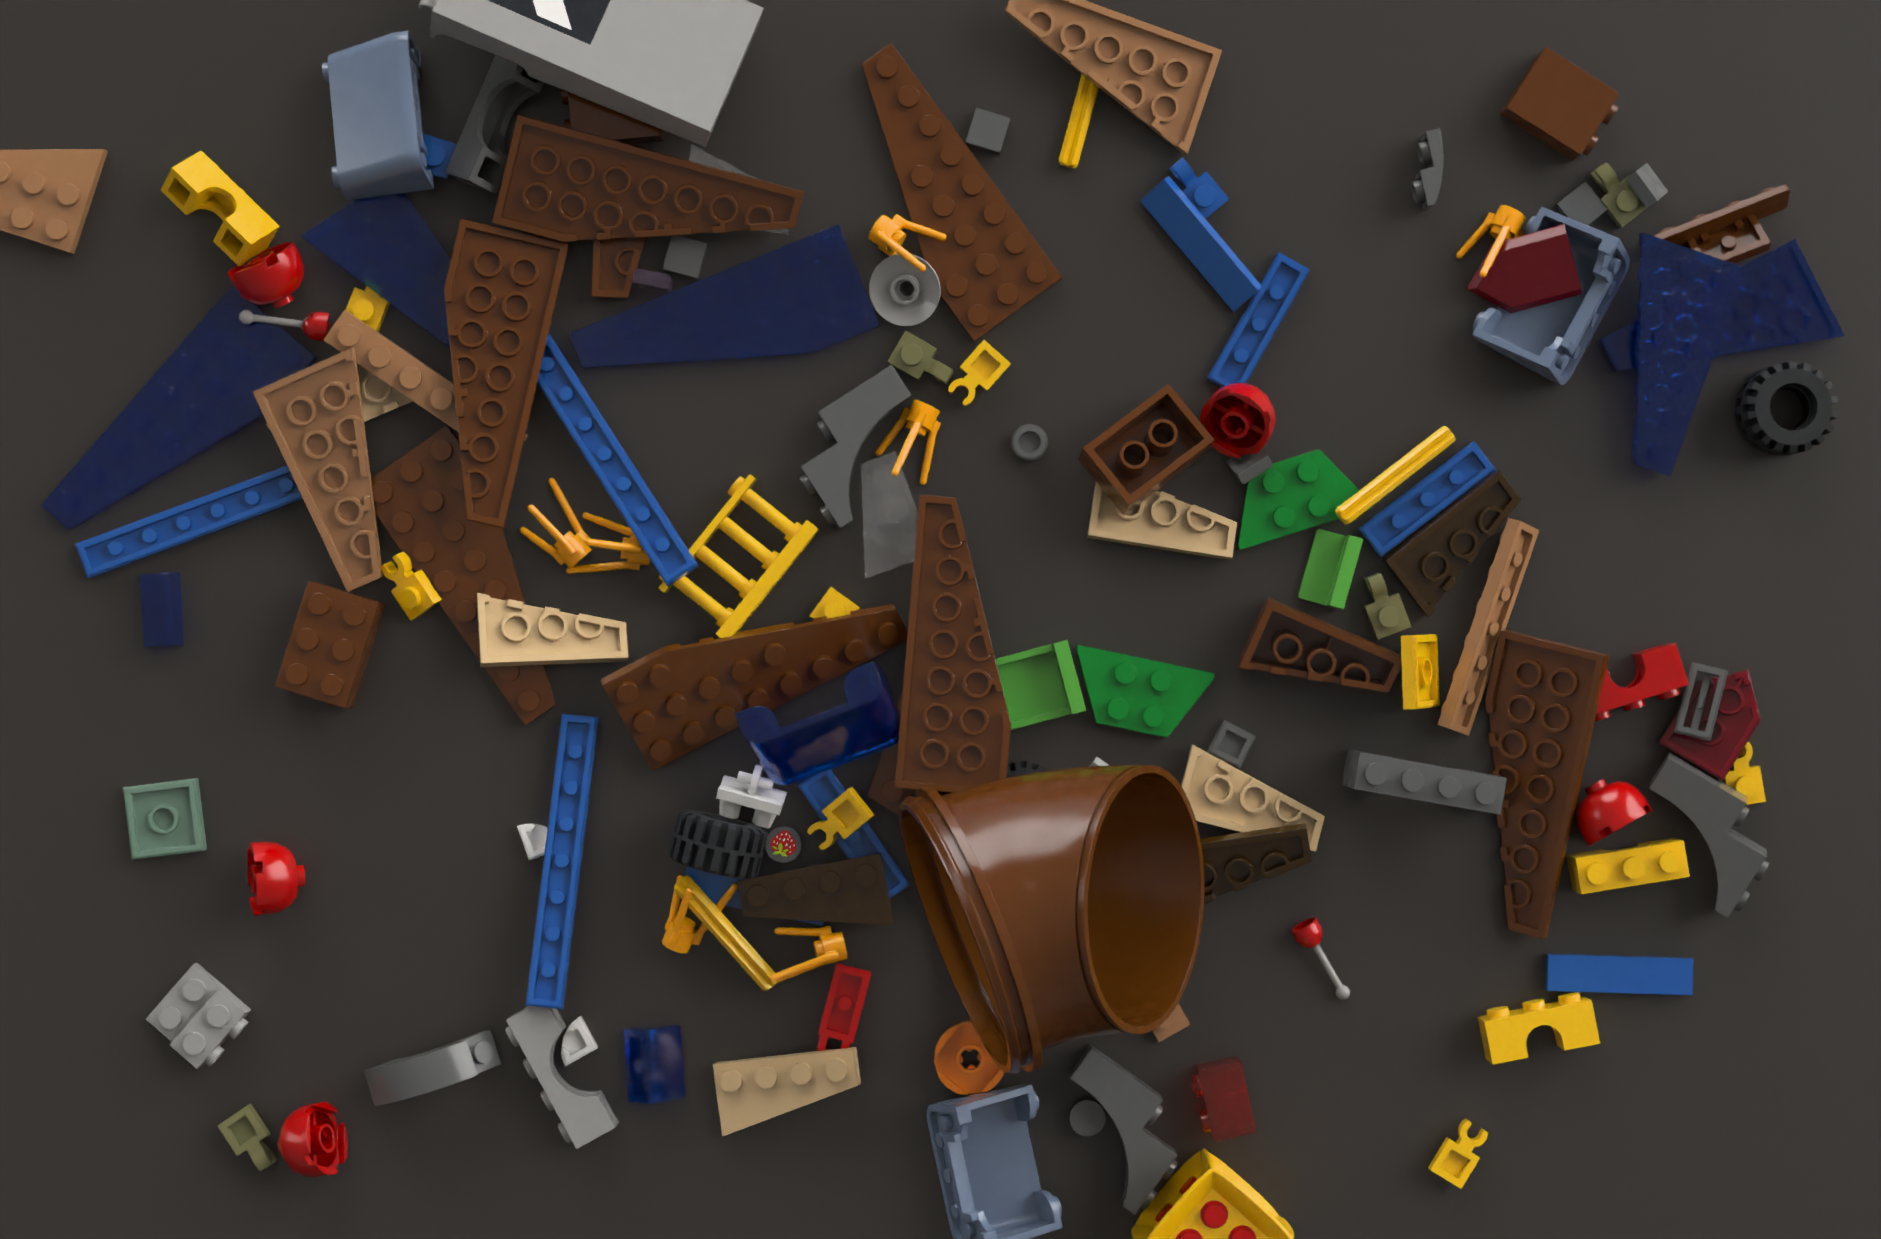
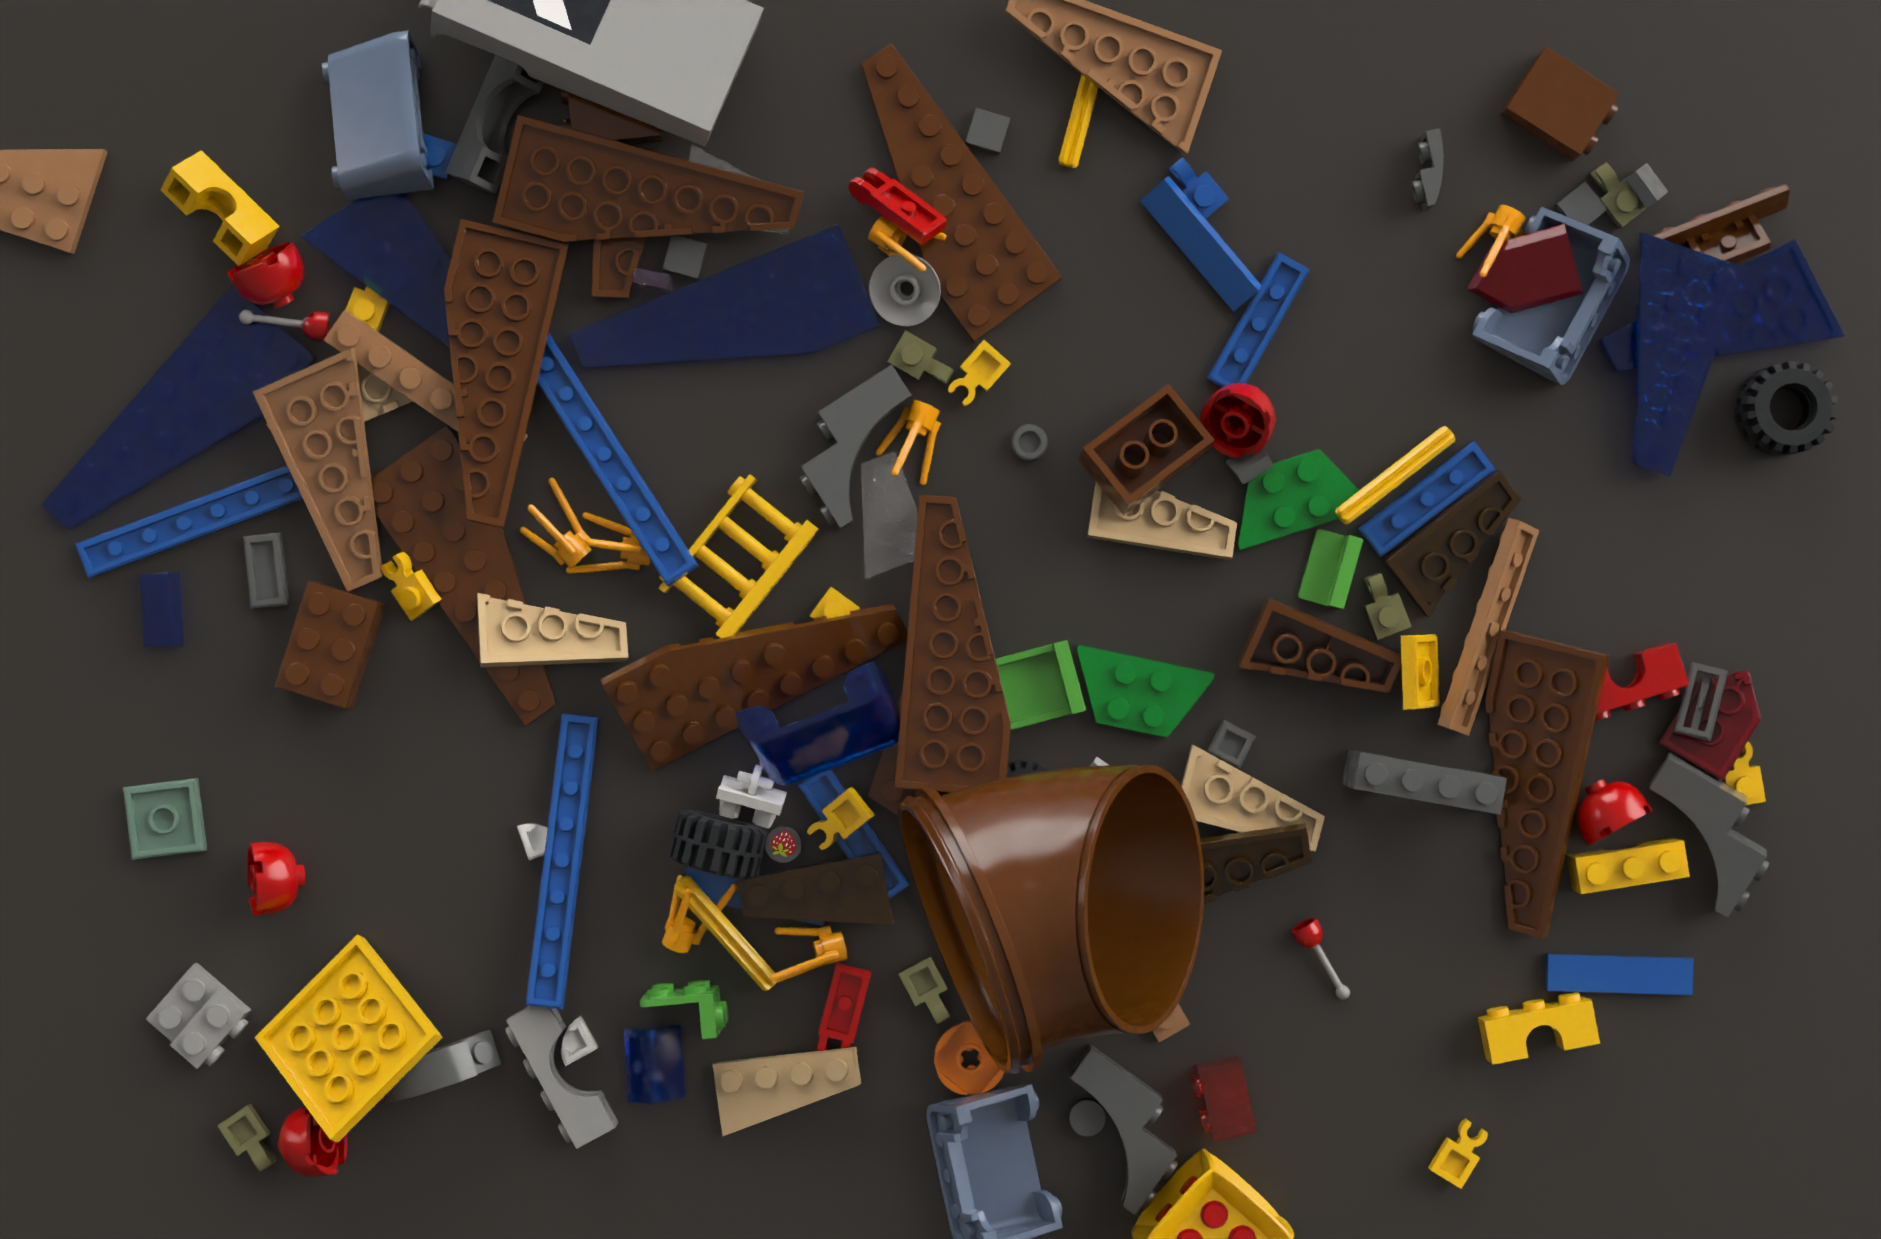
(266, 570): none -> dark grey tile
(348, 1038): none -> yellow plate
(711, 1008): none -> bright green bracket
(898, 205): none -> red hinge
(924, 985): none -> olive plate

